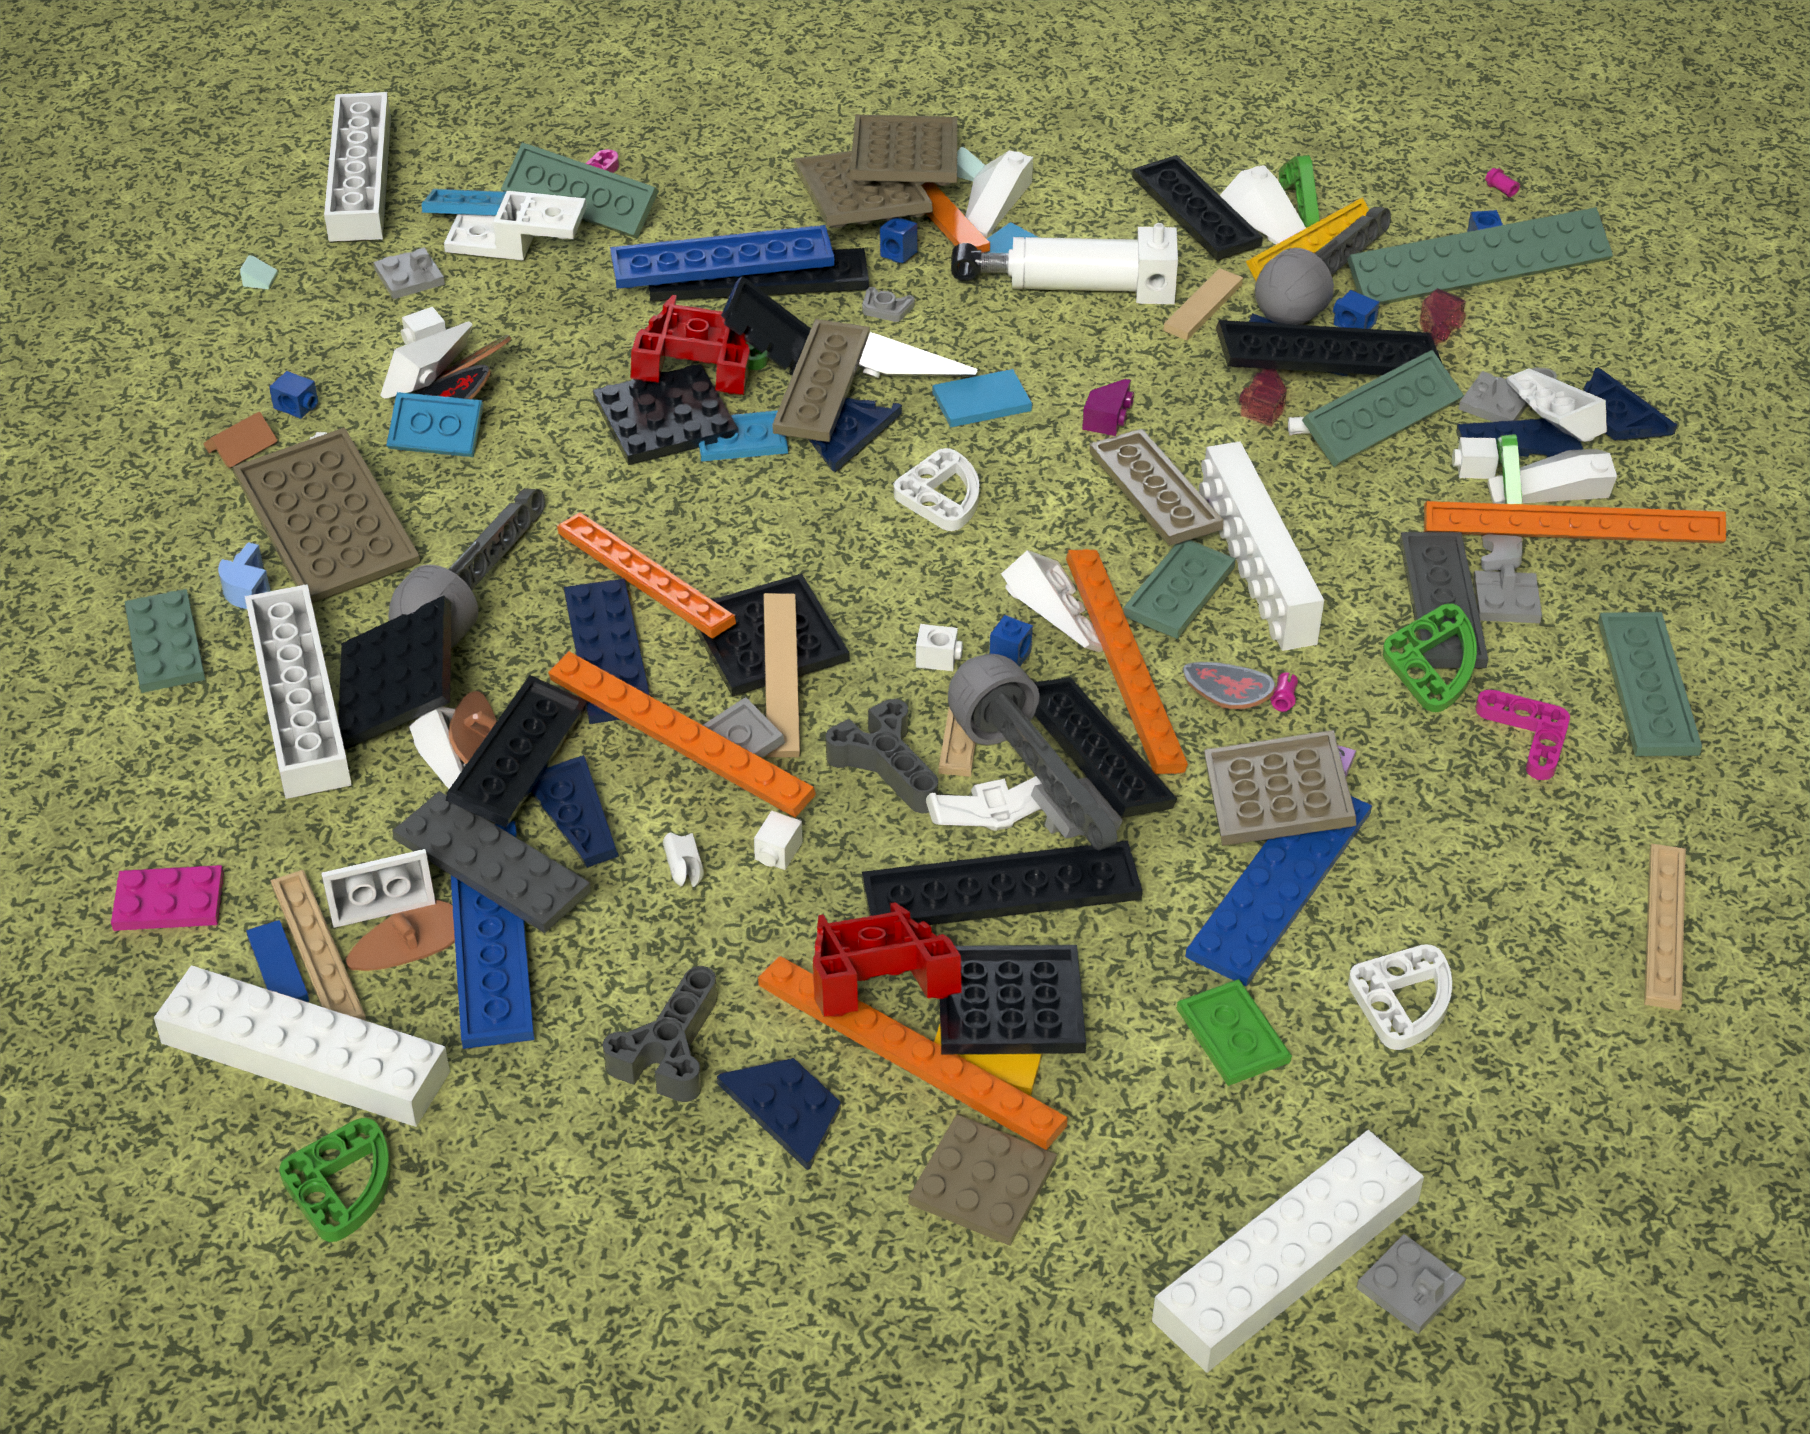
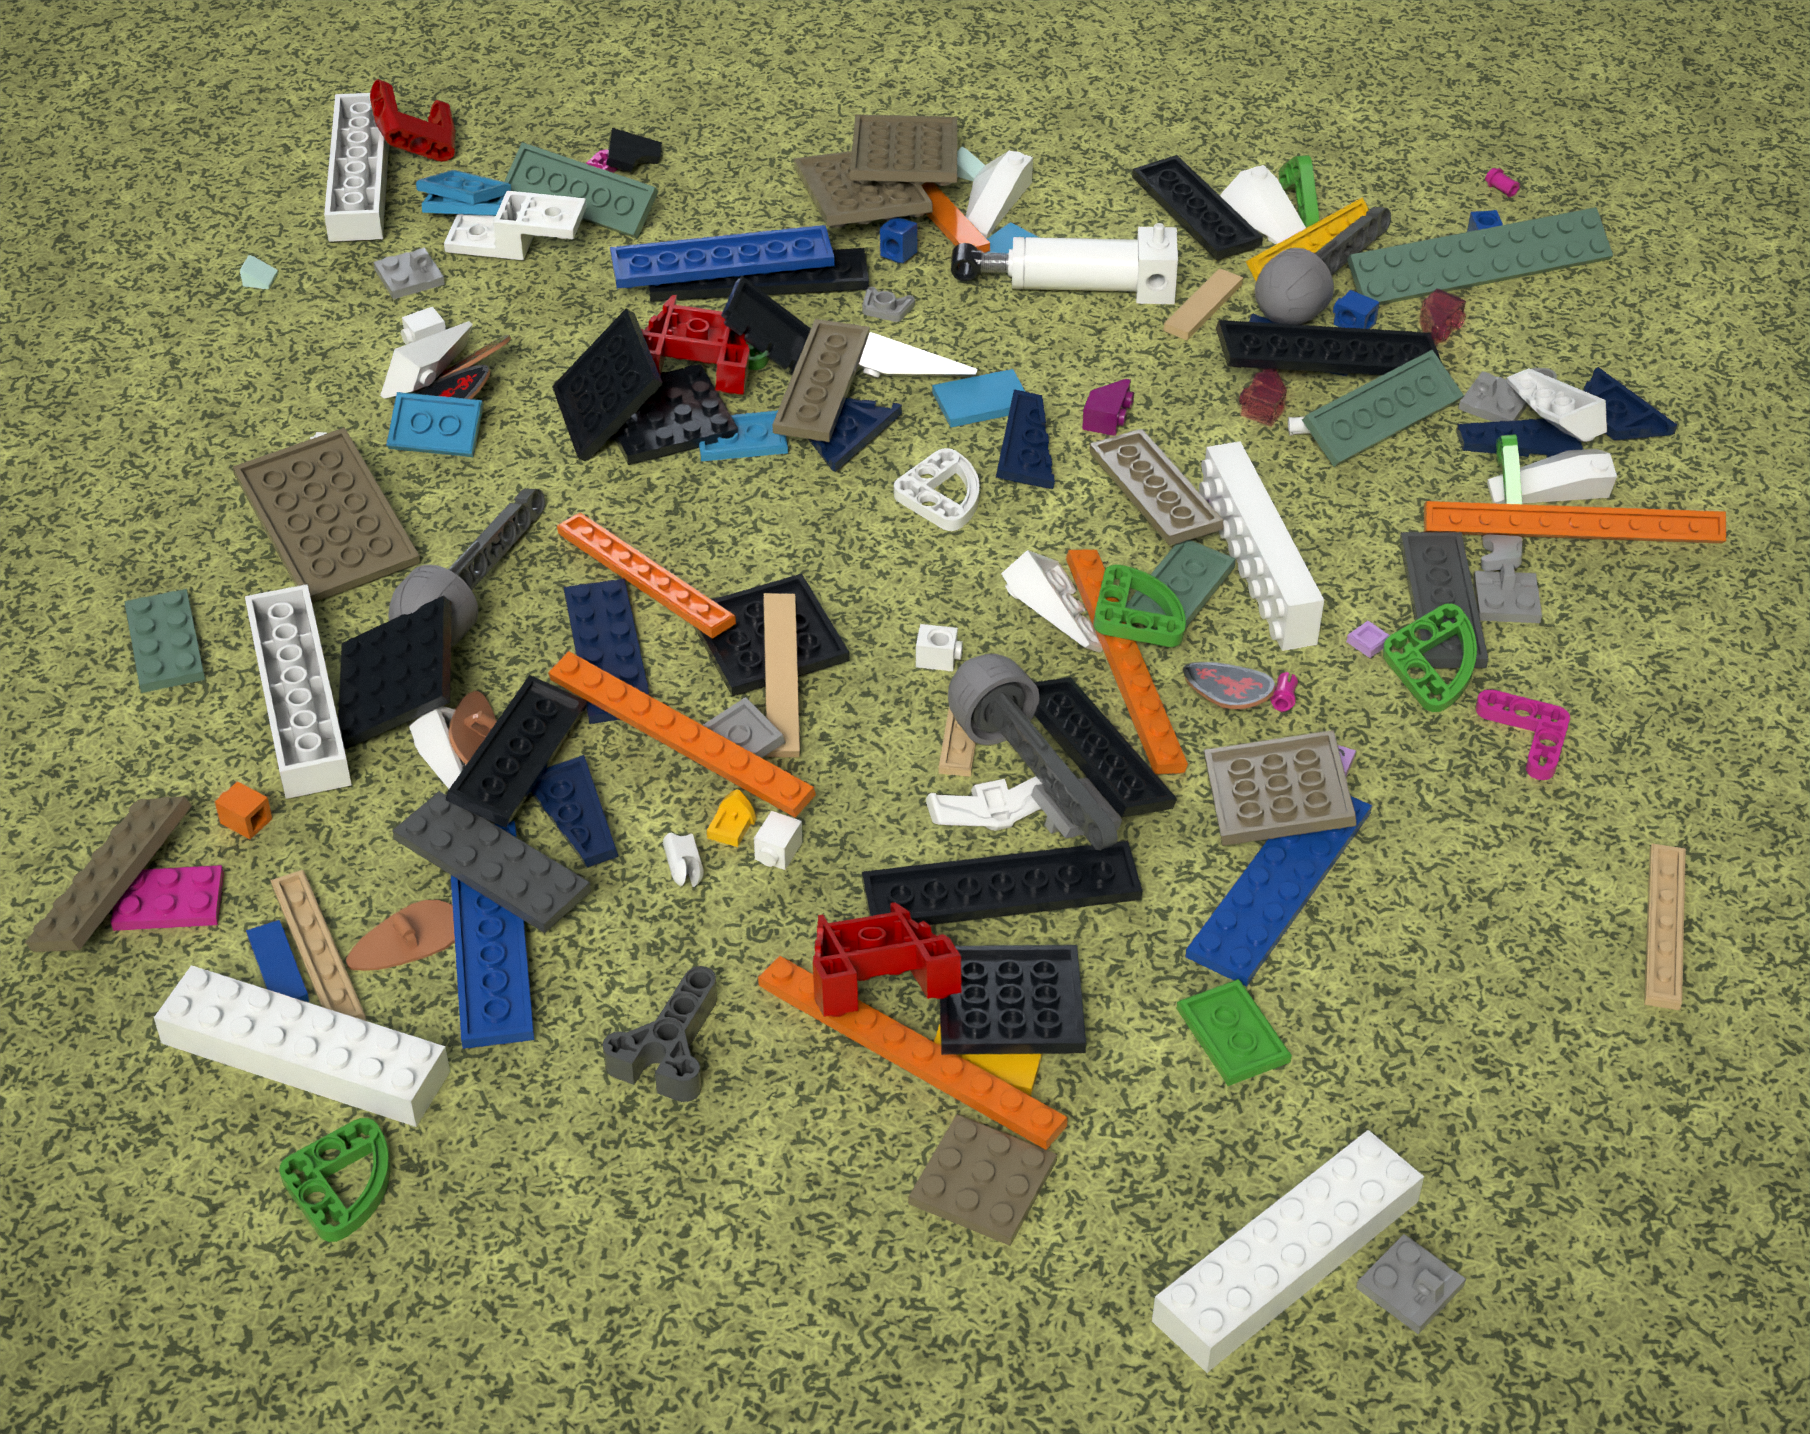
(108, 874): none -> dark tan plate
(242, 440): nougat panel -> none
(243, 576): light blue brick -> none
(243, 810): none -> orange brick
(294, 394): blue brick -> none
(378, 888): white slope -> none
(426, 138): none -> red connector
(463, 186): none -> dark azure tile
(606, 385): none -> black plate
(629, 150): none -> black tile
(732, 819): none -> yellow tile
(785, 1104): dark blue wing -> none
(884, 753): dark grey beam -> none
(1012, 639): blue brick -> none
(1025, 443): none -> dark blue wing
(1118, 613): none -> bright green beam
(1367, 639): none -> lavender tile
(1381, 990): white beam -> none
(1476, 458): white brick -> none
(1649, 684): sand green plate -> none

